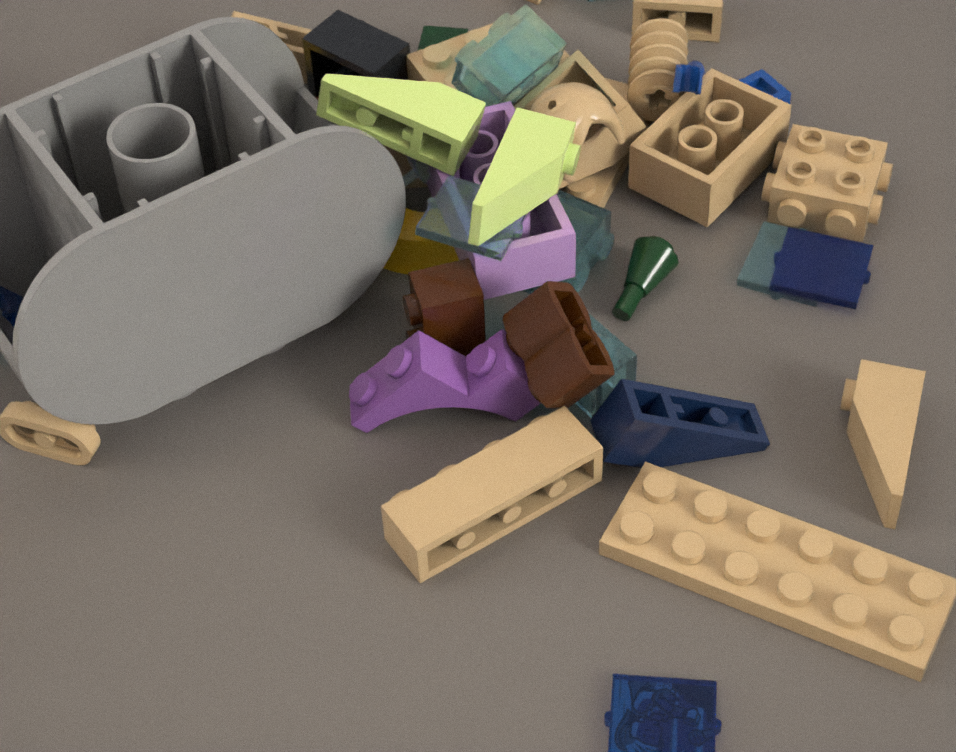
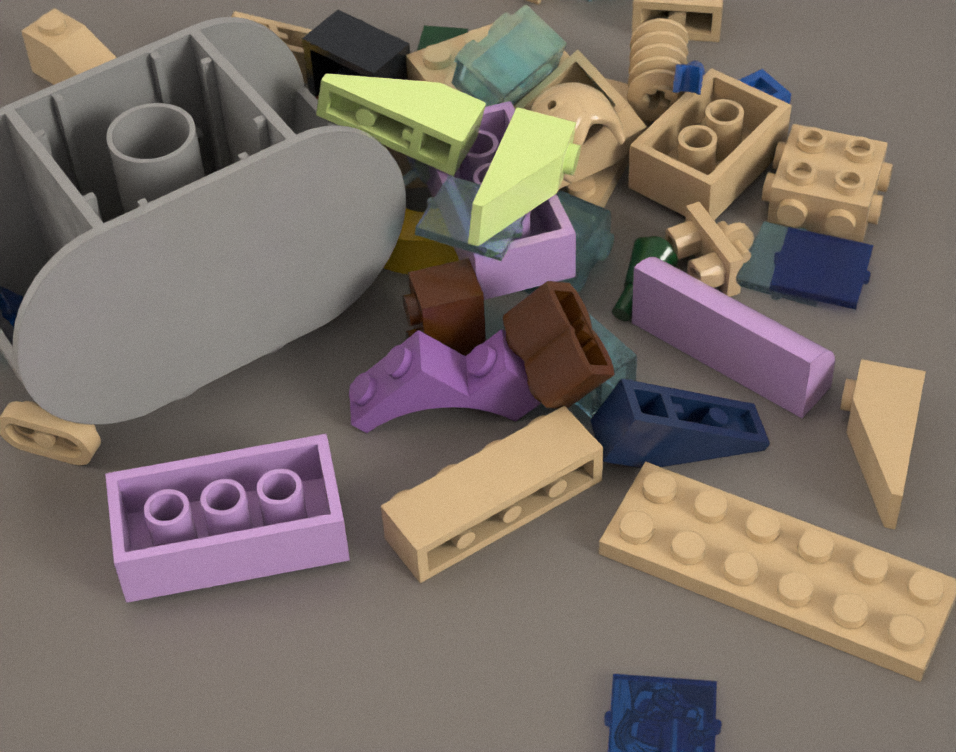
(62, 47): none -> tan slope
(225, 518): none -> lavender brick
(717, 247): none -> tan hips
(730, 337): none -> lavender brick

